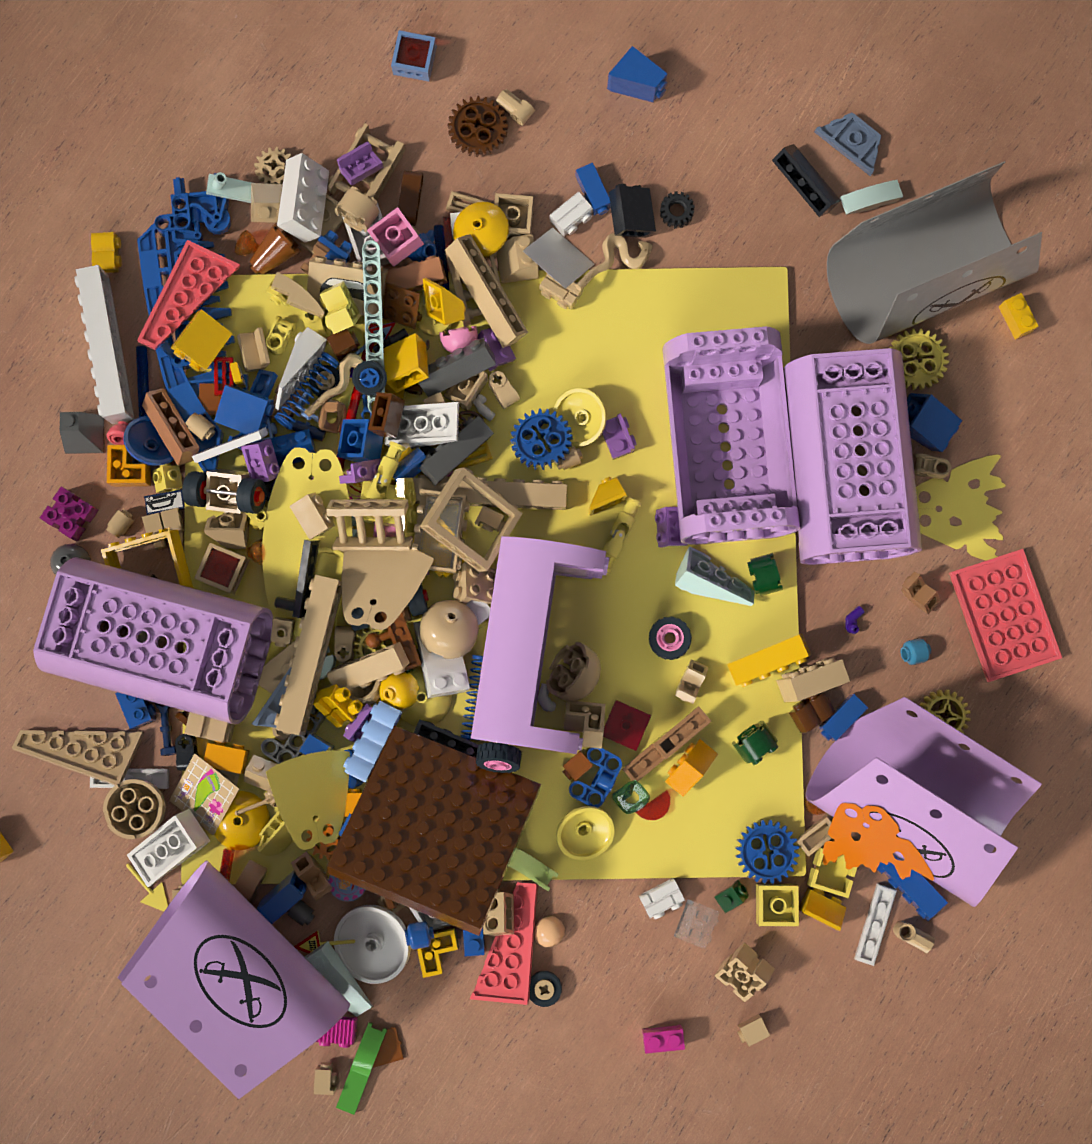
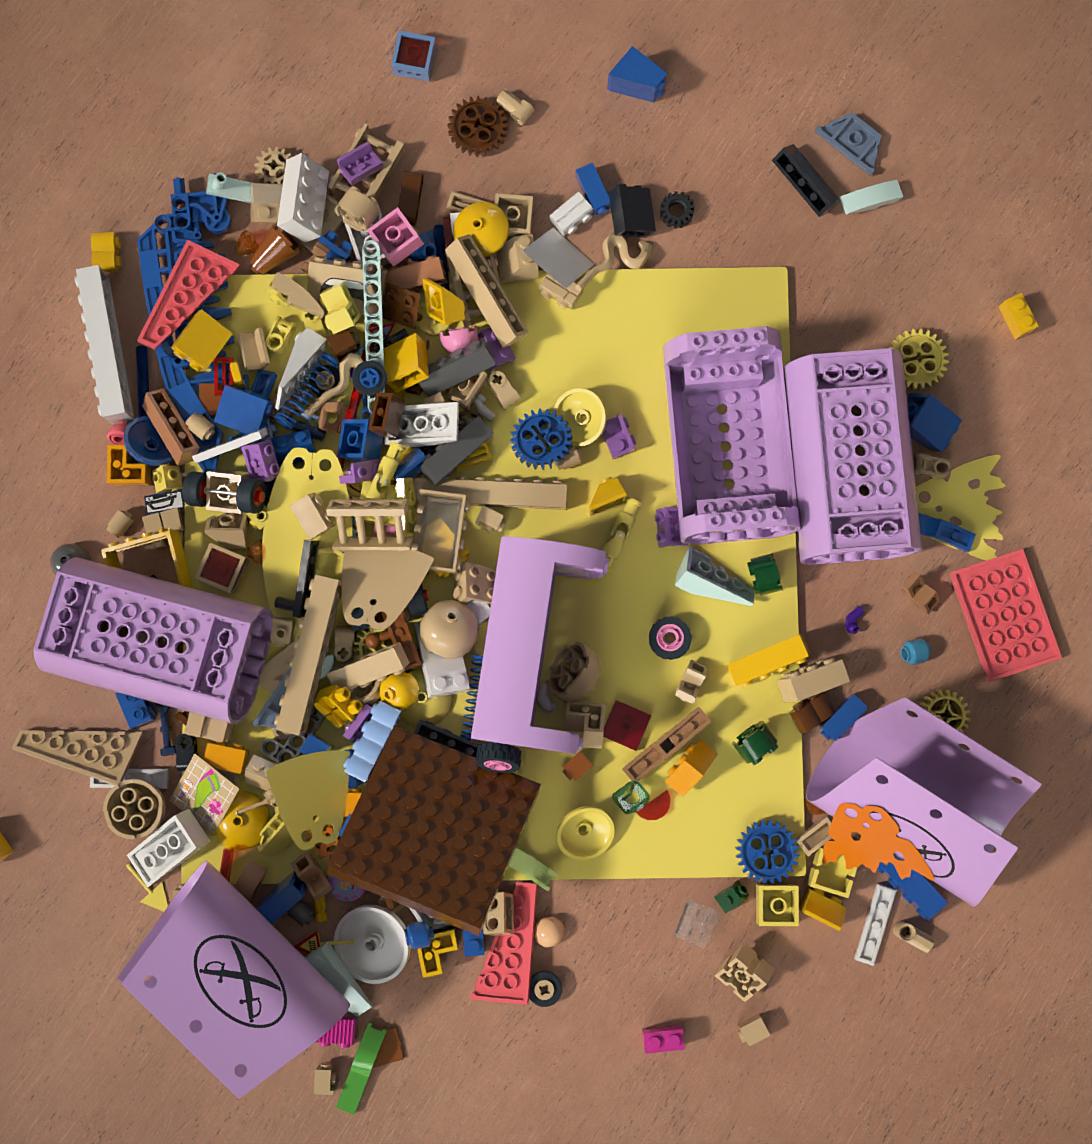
(69, 514): magenta brick -> none
(82, 432): dark grey slope -> none
(320, 907): none -> yellow axle
(450, 541): tan window -> none
(603, 780): blue beam -> none
(662, 898): white brick -> none
(925, 259): light grey piece -> none
(946, 532): none -> blue piece

